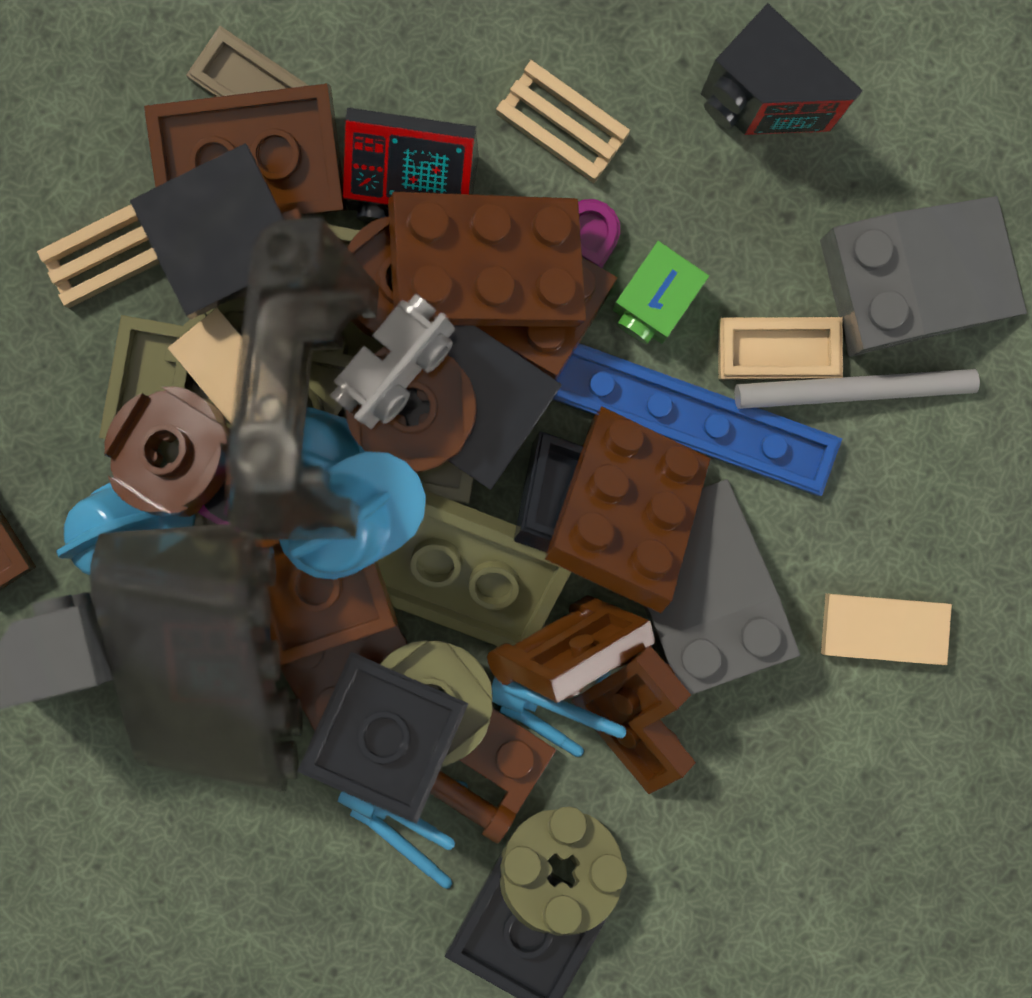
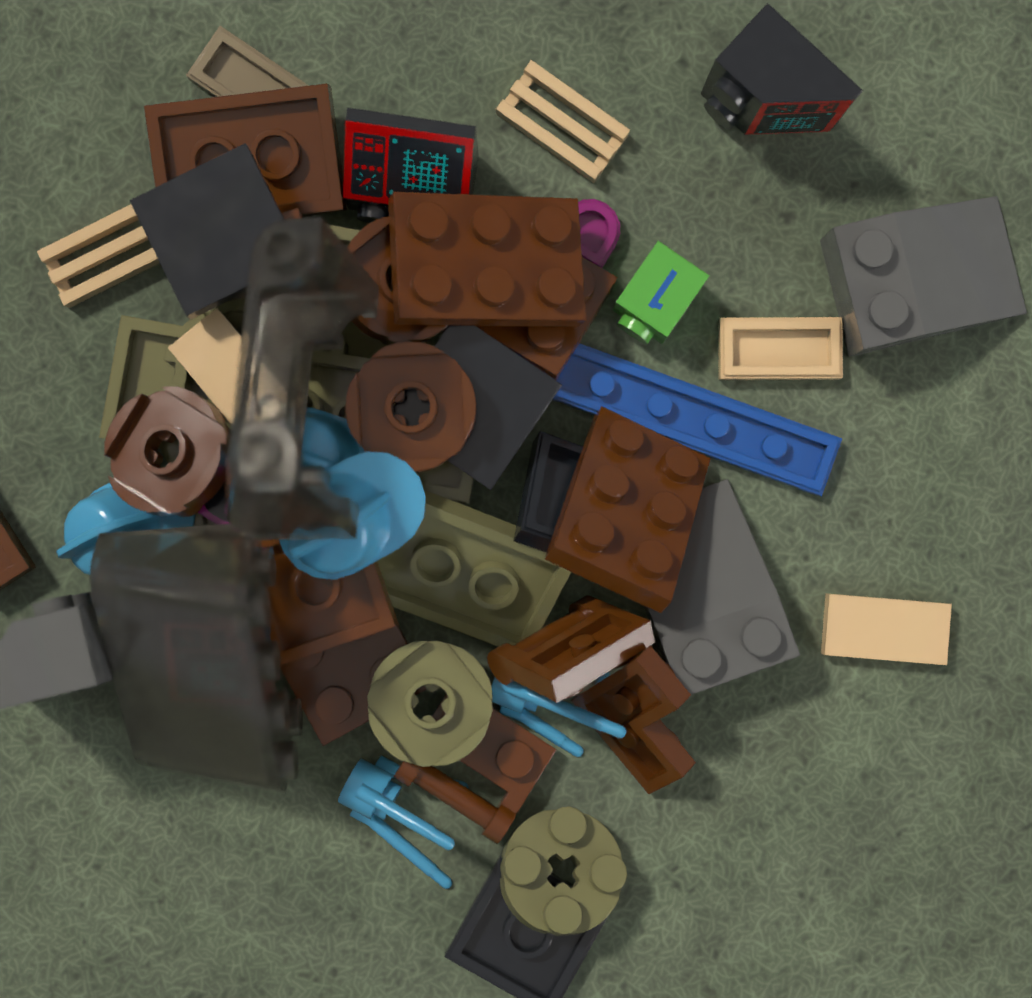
(383, 737): black tile -> none
(413, 347): light grey hinge -> none
(856, 388): light grey bar -> none

